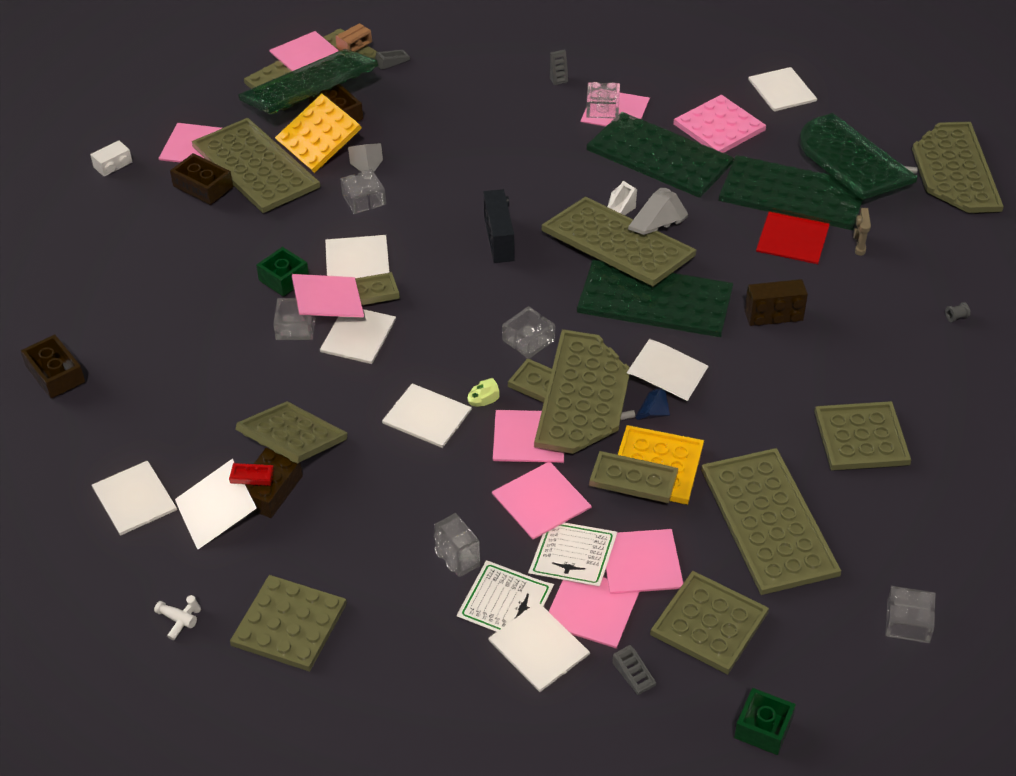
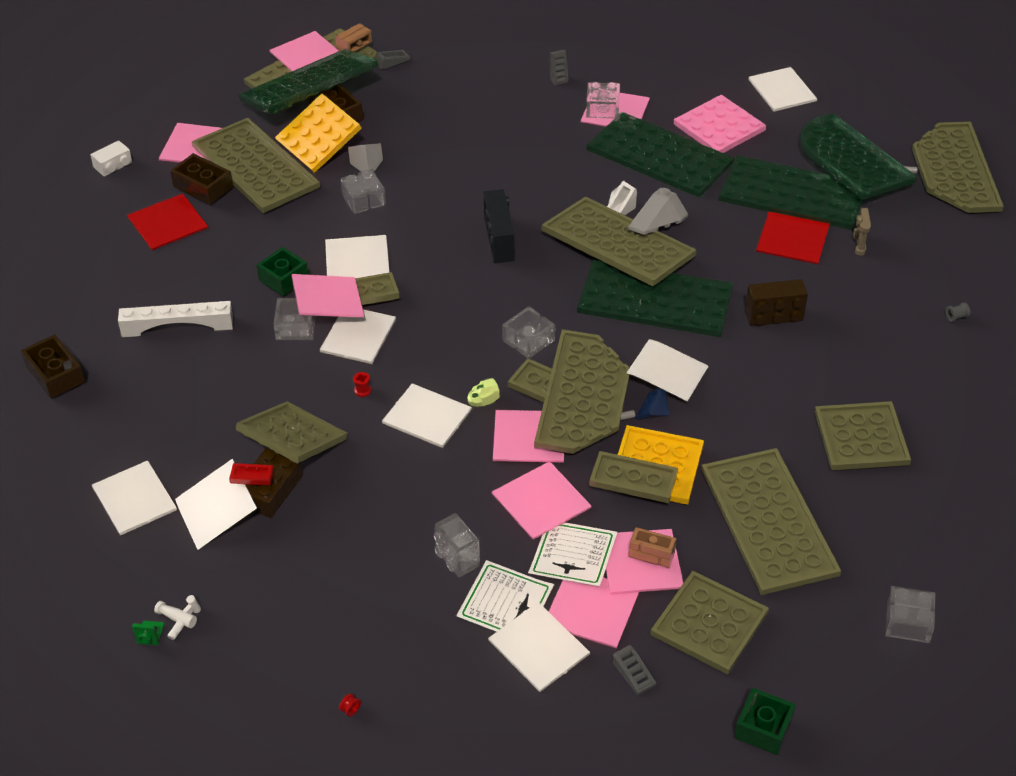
(146, 632): none -> green bracket
(167, 221): none -> red piece
(212, 314): none -> white arch
(288, 622): olive plate -> none
(350, 705): none -> red bush
(362, 386): none -> red bush
(652, 547): none -> medium nougat brick

